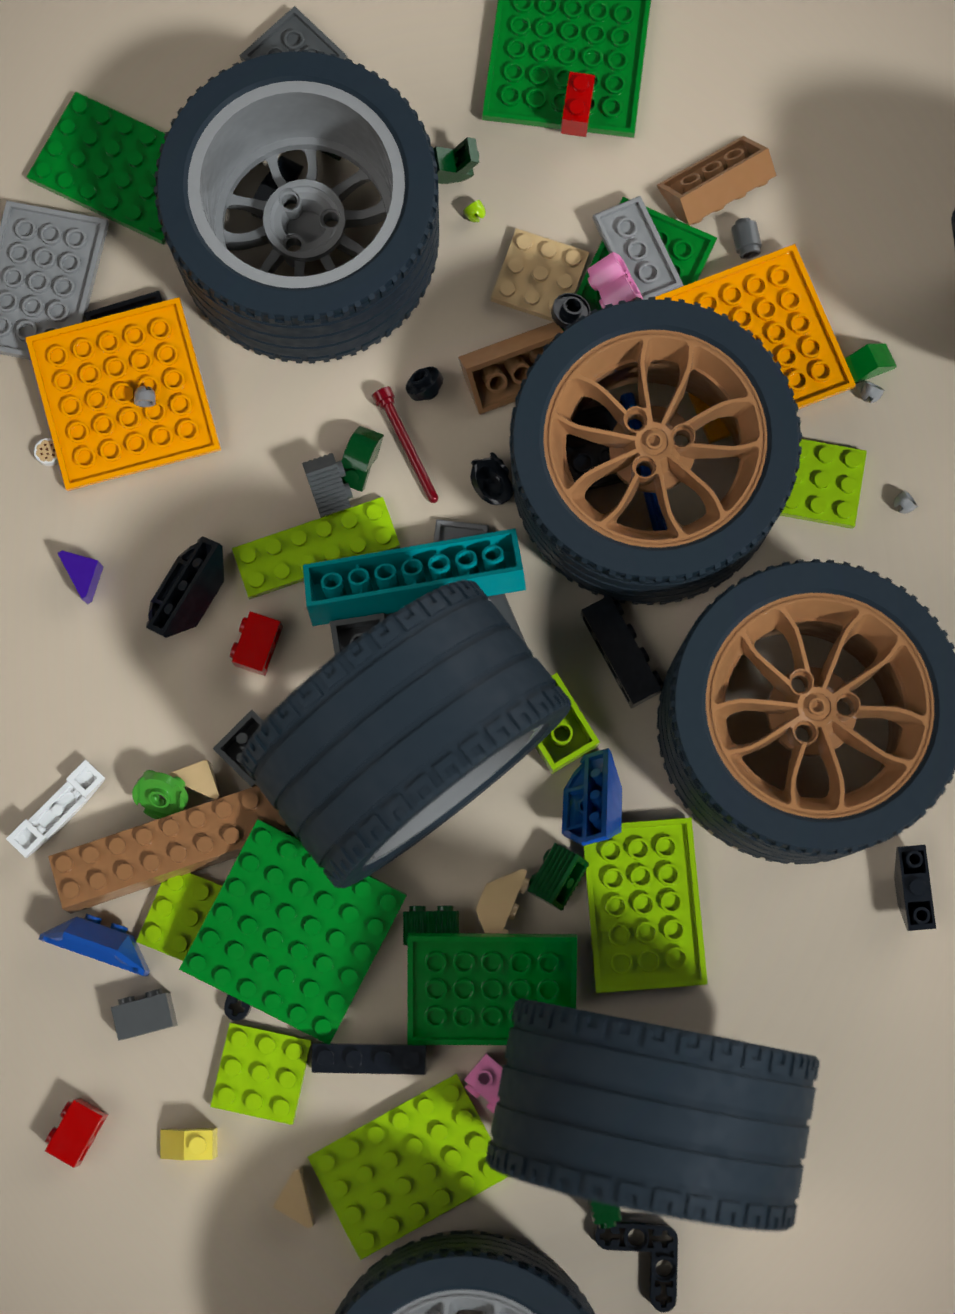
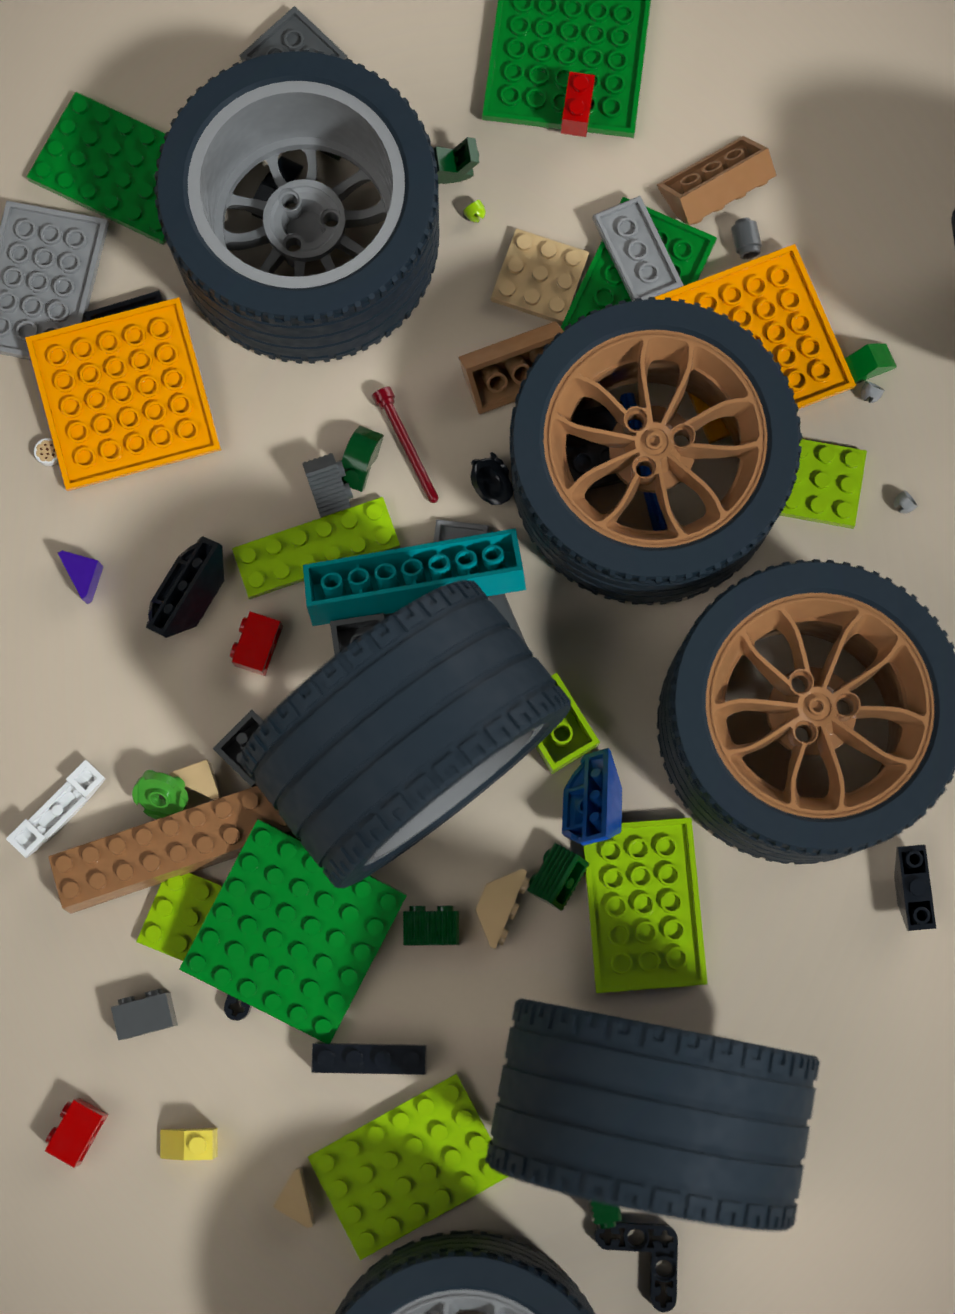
(99, 942): blue wedge -> none
(144, 397): light grey hinge -> none
(261, 1073): lime plate -> none
(424, 384): black plate -> none
(468, 983): green plate -> none
(485, 1080): bright pink brick -> none
(568, 309): black plate -> none
(612, 280): bright pink brick -> none
(621, 651): black brick -> none

